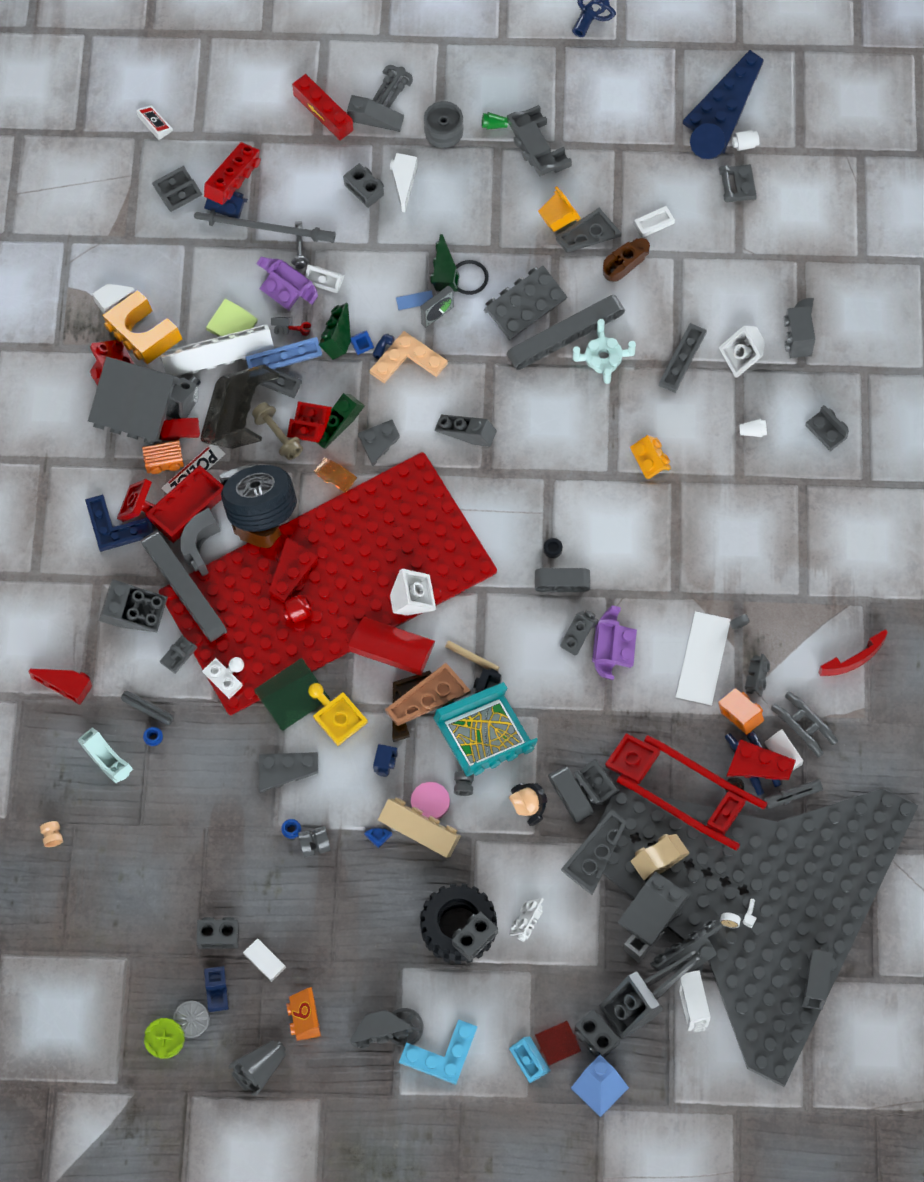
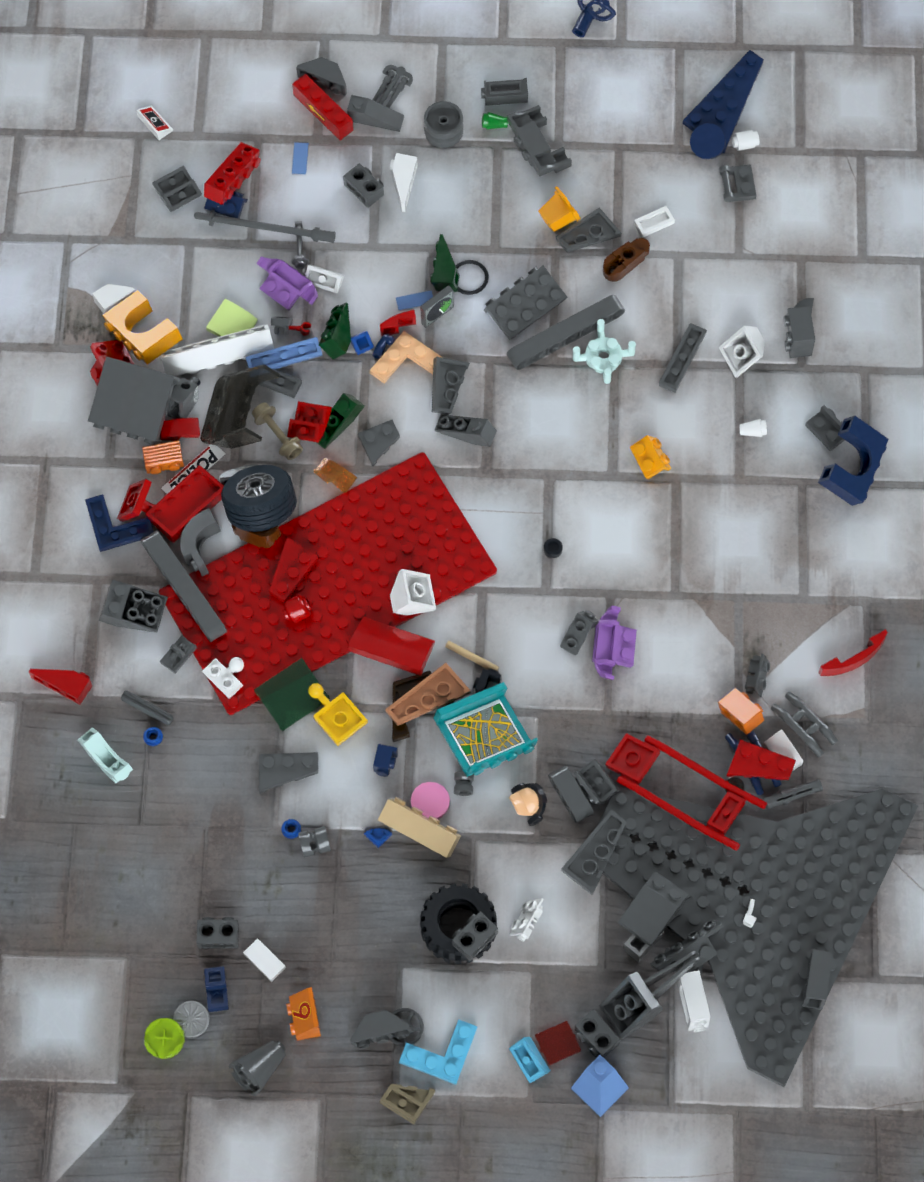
(51, 834): light nougat wheel -> none
(300, 158): none -> medium blue sticker
(324, 74): none -> dark grey slope
(392, 325): none -> red slope
(407, 1101): none -> dark tan wing
(447, 378): none -> dark grey wing
(505, 92): none -> dark grey window
(562, 580): dark grey beam -> none
(659, 856): tan brick -> none
(703, 658): white sticker -> none
(730, 920): white tile -> none
(739, 622): dark grey tile -> none
(870, 447): none -> dark blue arch

